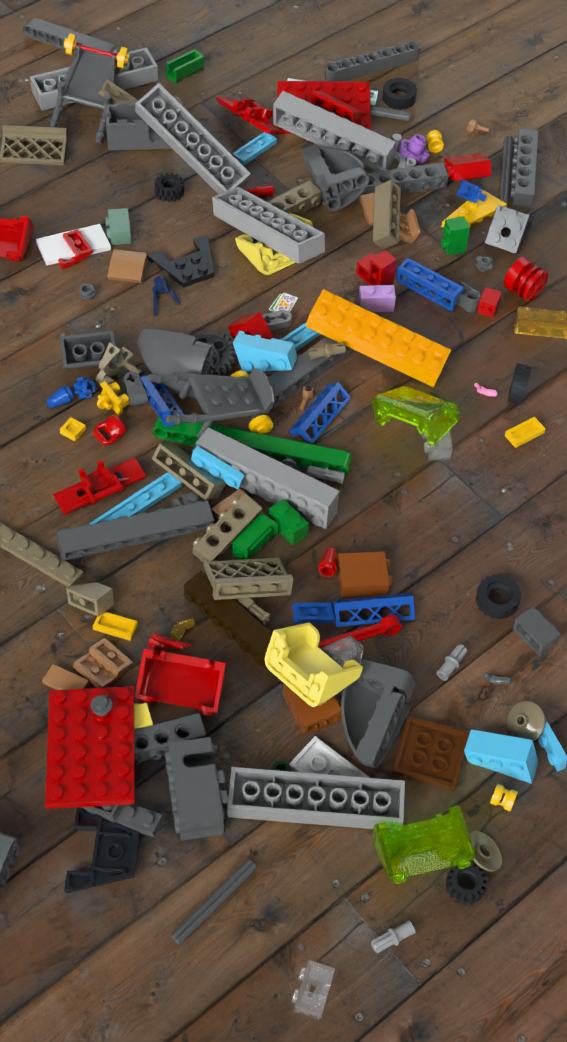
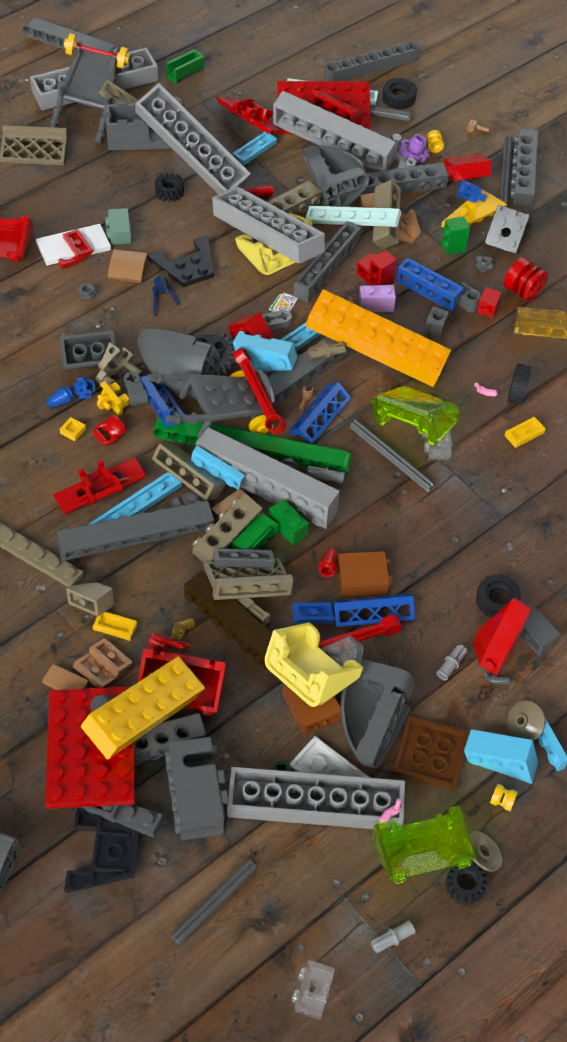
(142, 707): none -> yellow brick
(243, 558): none -> dark grey plate
(244, 360): none -> red piece
(326, 263): none -> dark grey brick
(354, 215): none -> light aqua plate
(390, 812): none -> bright pink piece
(392, 455): none -> dark grey axle
(436, 321): none -> dark grey brick
(499, 636): none -> red wedge

